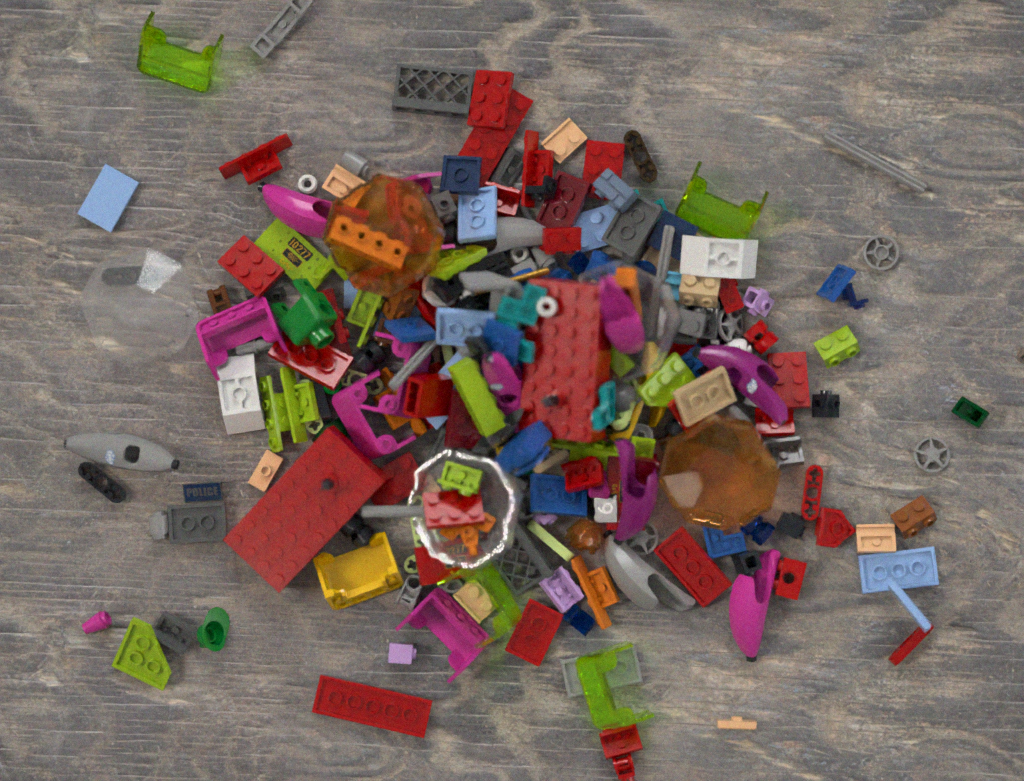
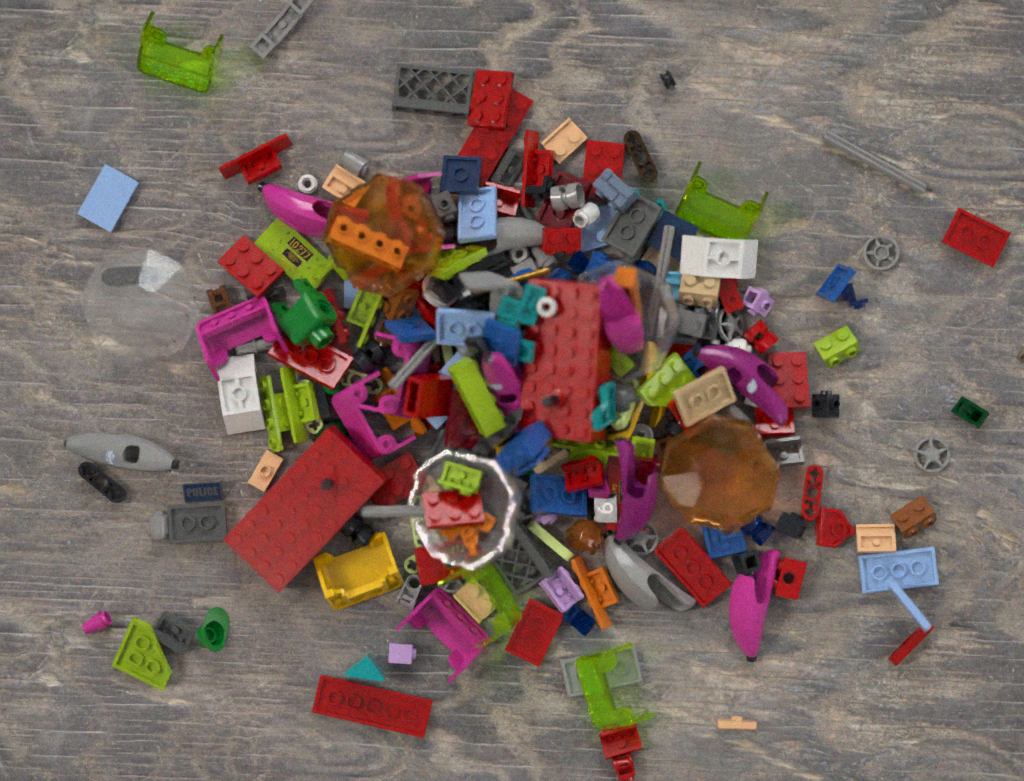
(367, 669): none -> teal slope
(568, 196): none -> light grey wheel
(586, 215): none -> white brick
(668, 79): none -> black bush
(975, 237): none -> red plate

